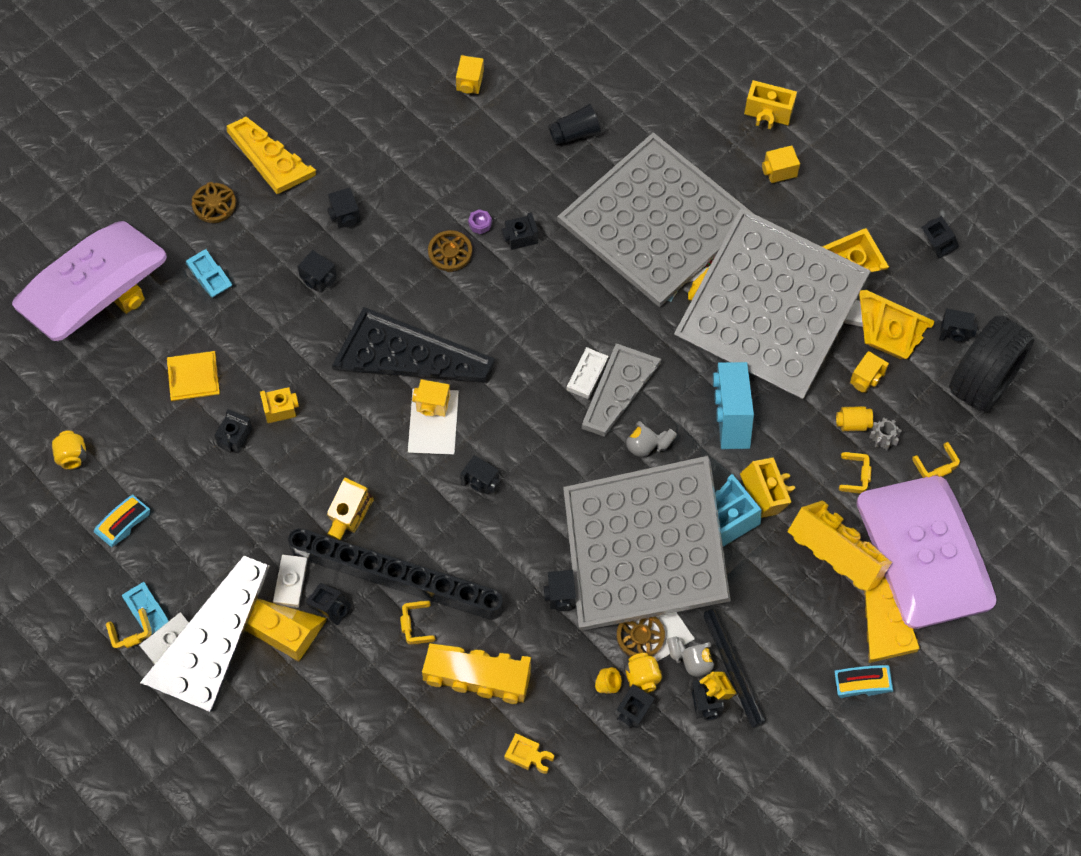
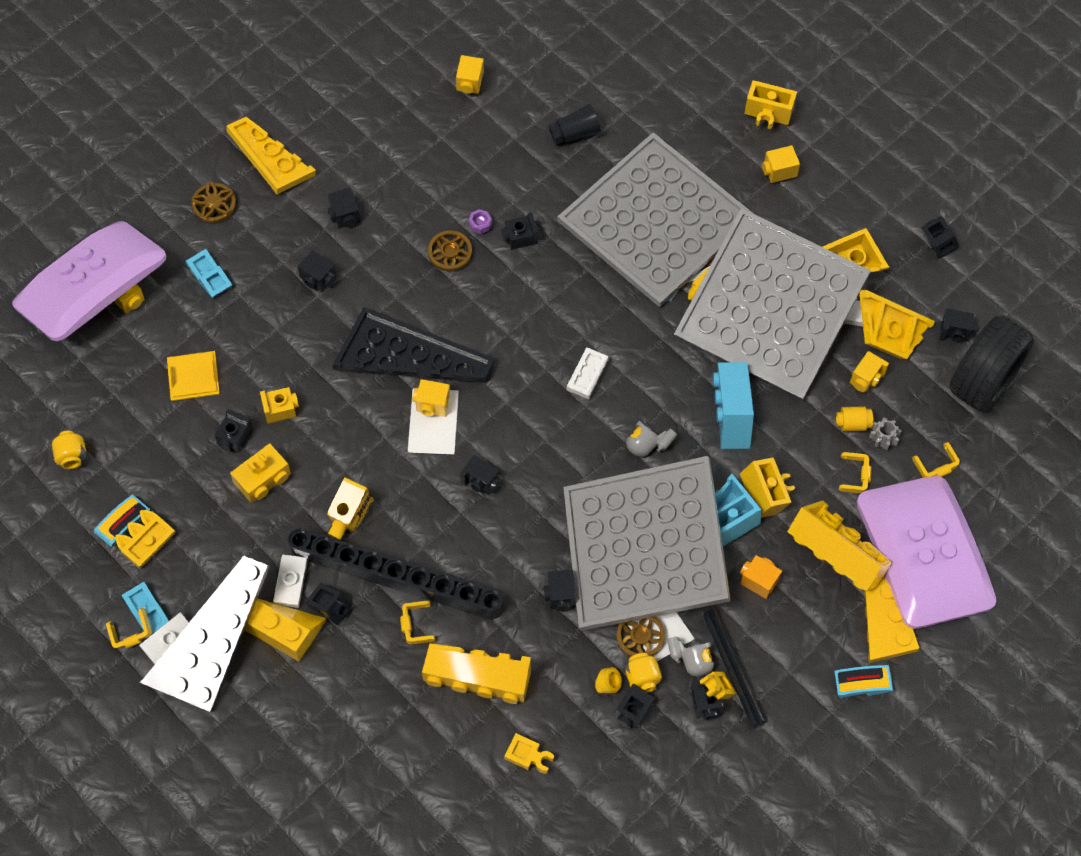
(145, 539): none -> yellow plate
(261, 473): none -> yellow brick
(620, 383): light grey wing -> none
(760, 576): none -> light orange brick

